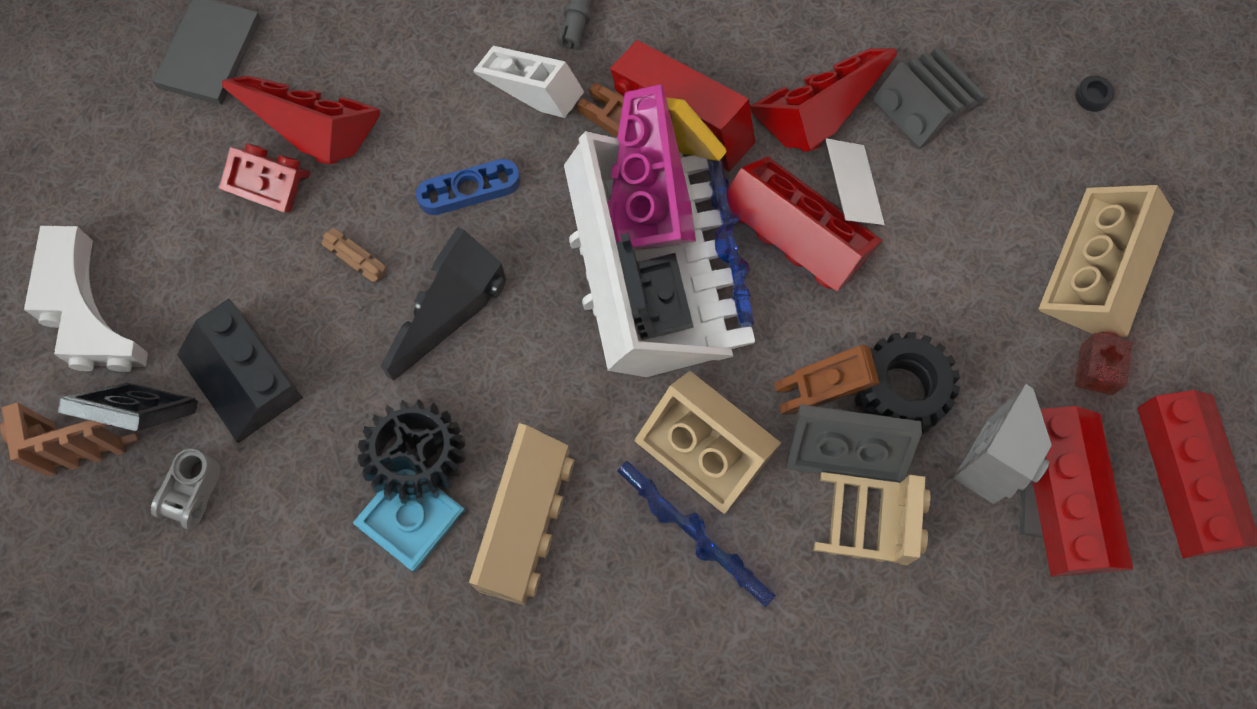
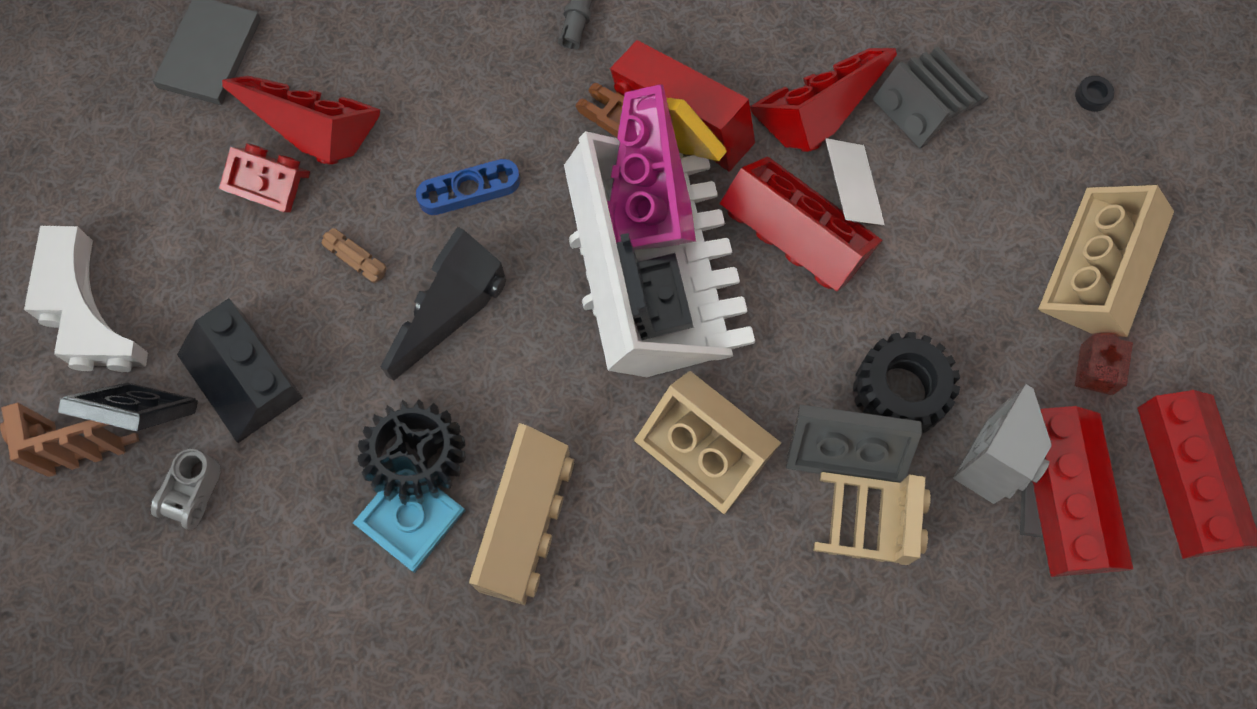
(532, 79): white slope -> none
(694, 526): clear blue piece -> none
(726, 245): clear blue piece -> none
(830, 379): dark orange hinge -> none

